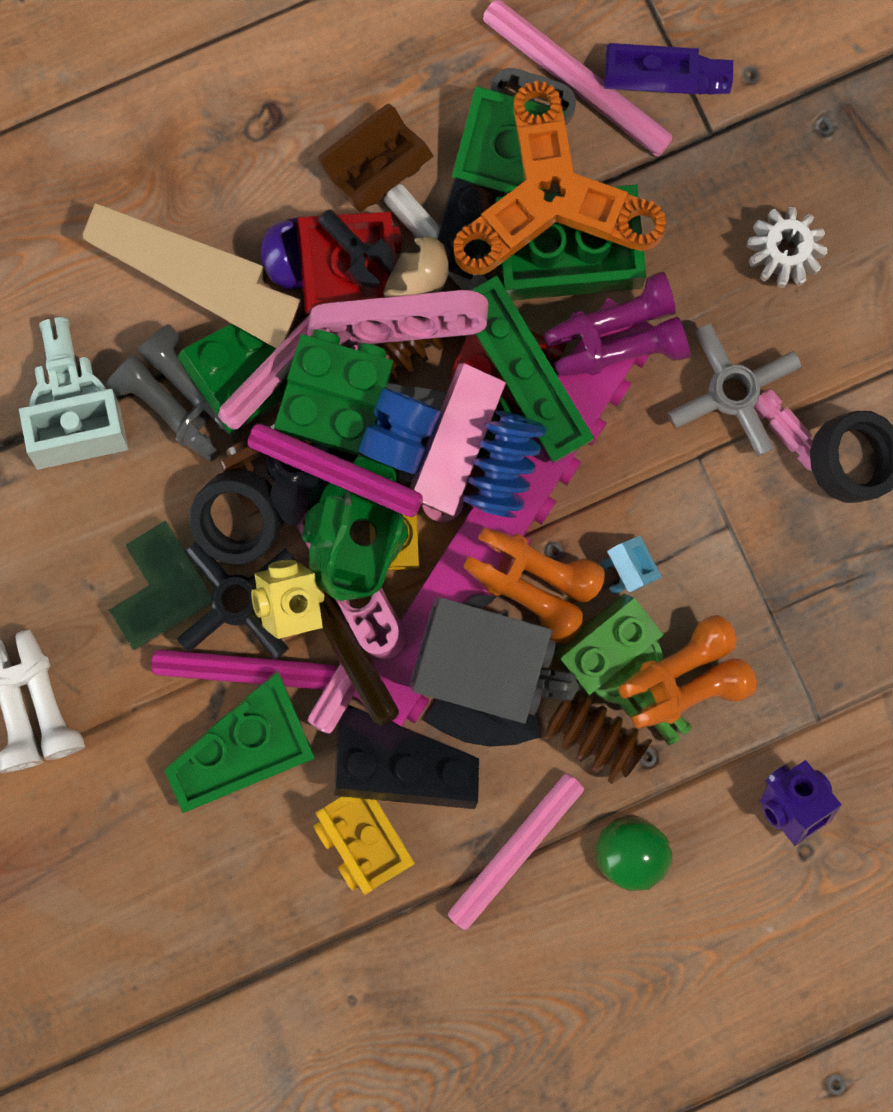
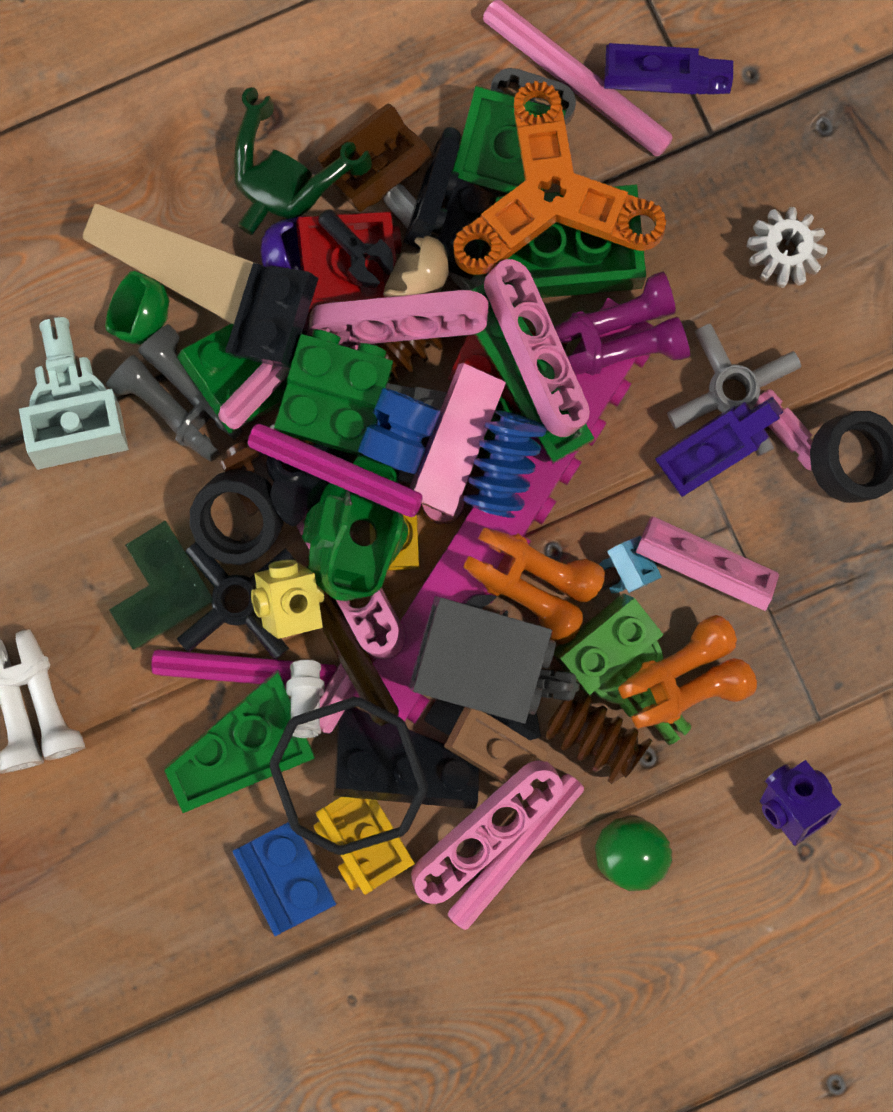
(137, 308): none -> green hair
(272, 315): none -> black plate
(279, 181): none -> dark green piece
(284, 878): none -> blue plate
(305, 692): none -> white pin
(411, 754): none -> black piece
(436, 184): none -> black hinge
(480, 827): none -> bright pink beam
(491, 745): none -> medium nougat plate
(543, 346): none -> bright pink beam
(708, 563): none -> bright pink tile
(717, 445): none -> dark purple hinge

